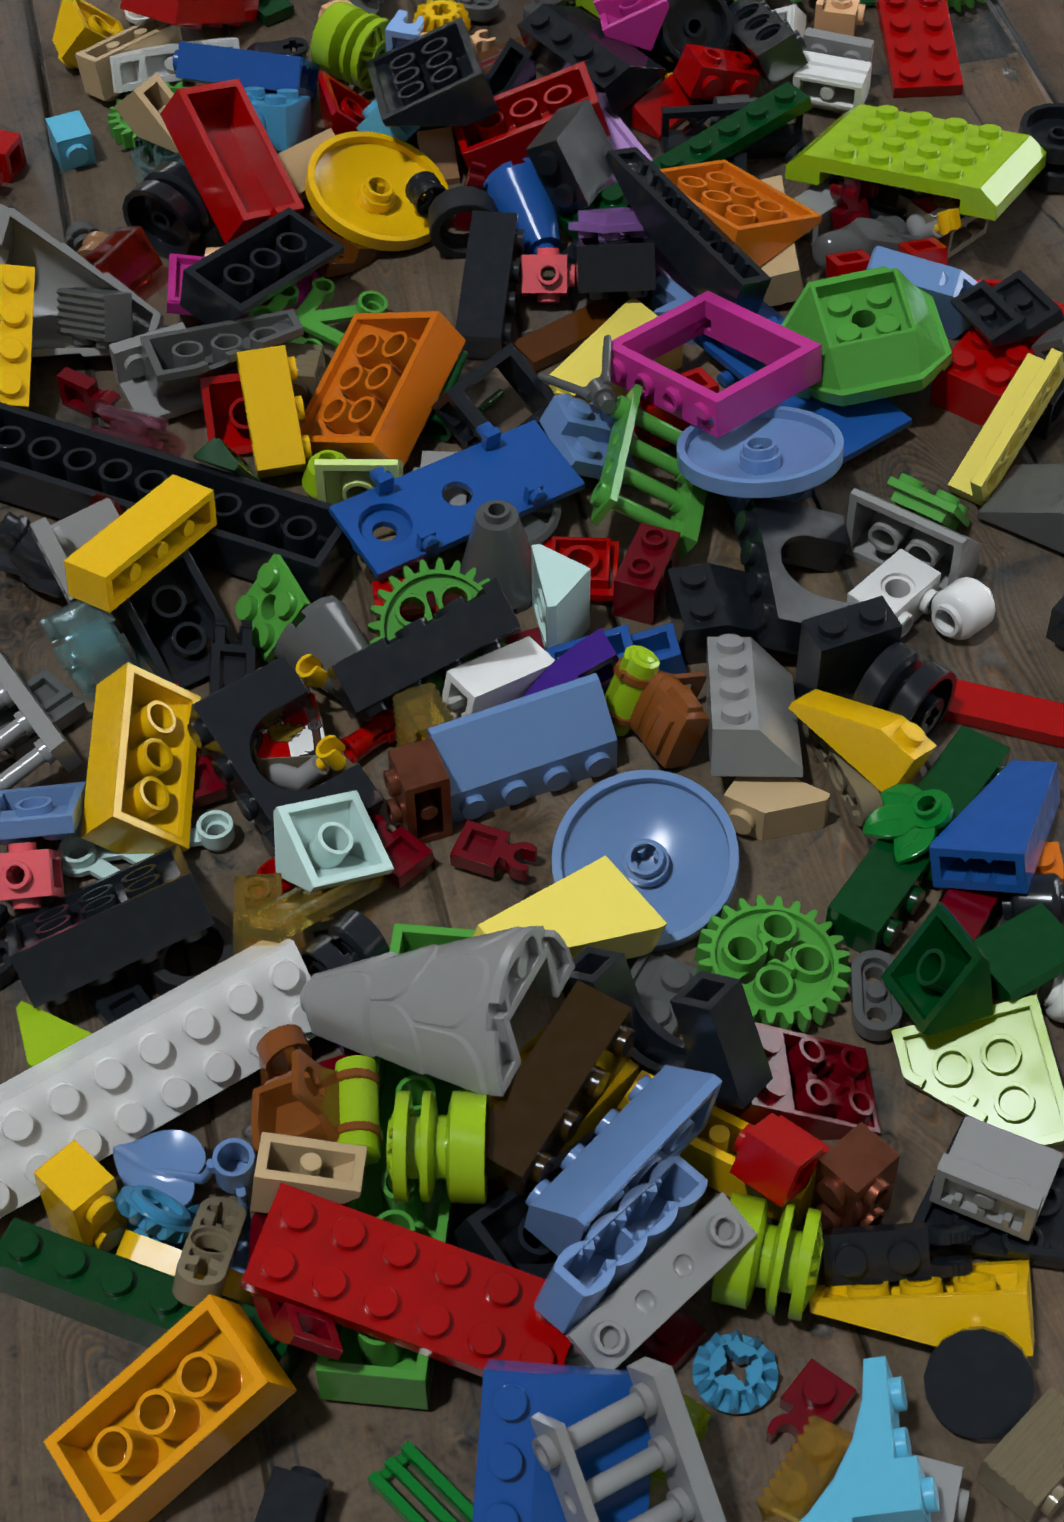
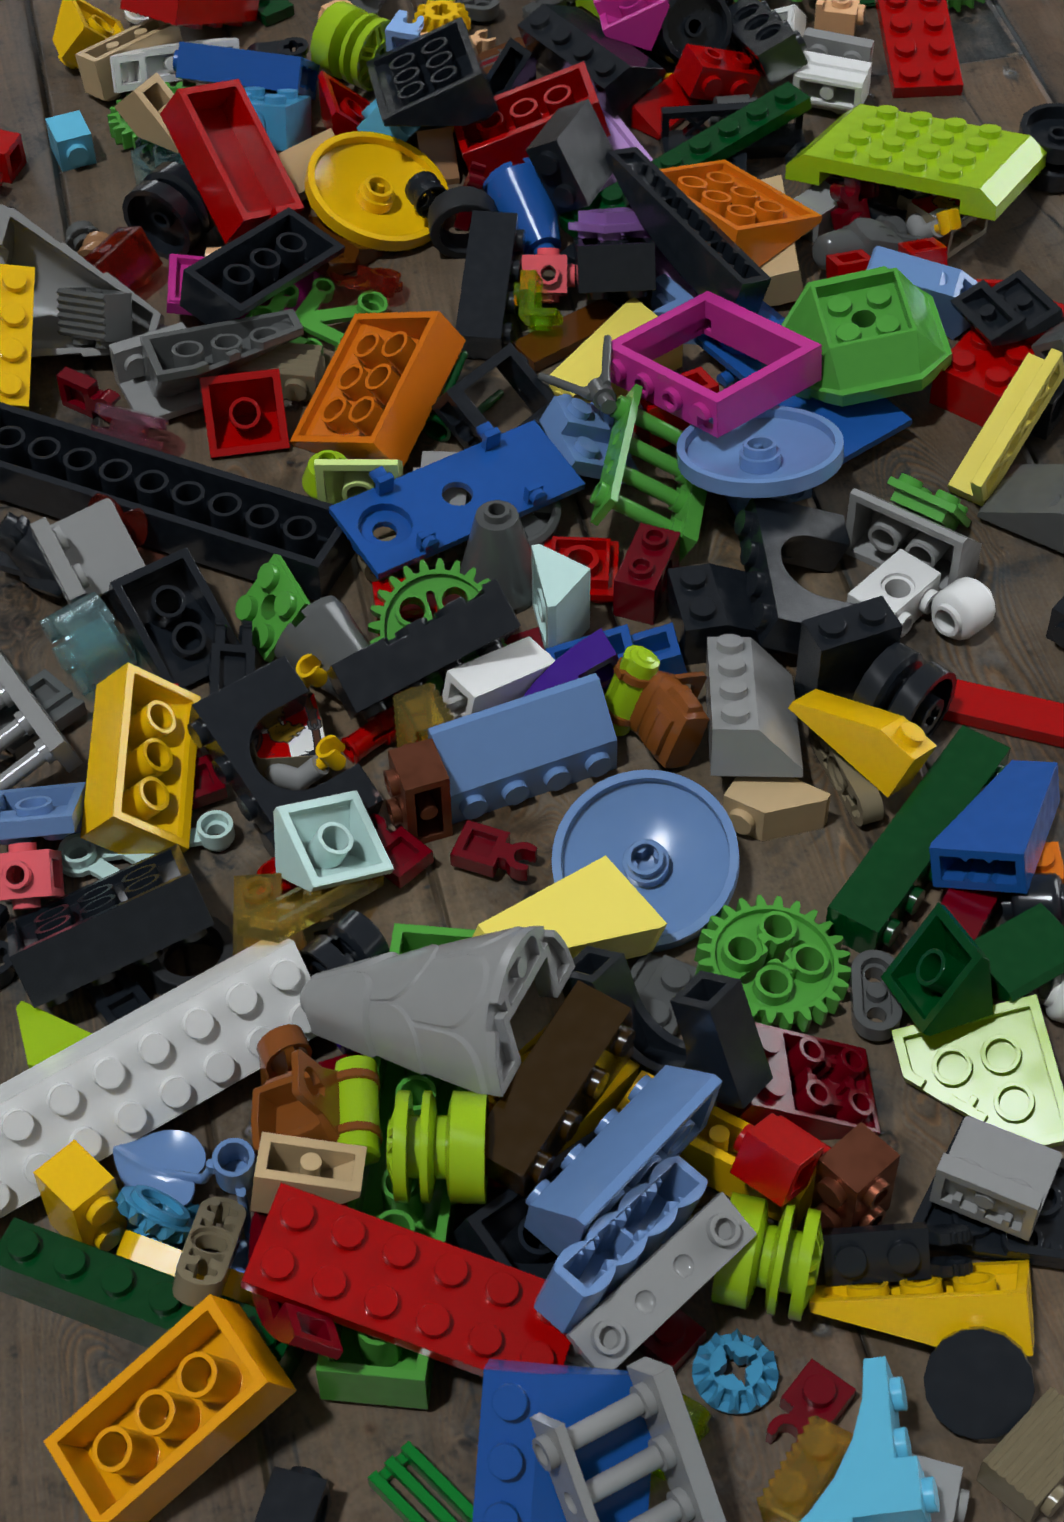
(140, 543): yellow brick -> none
(222, 457): dark green slope -> none
(273, 411): yellow brick -> none
(371, 279): none -> clear red plate
(529, 299): none -> clear neon green bracket
(907, 819): green plate -> none

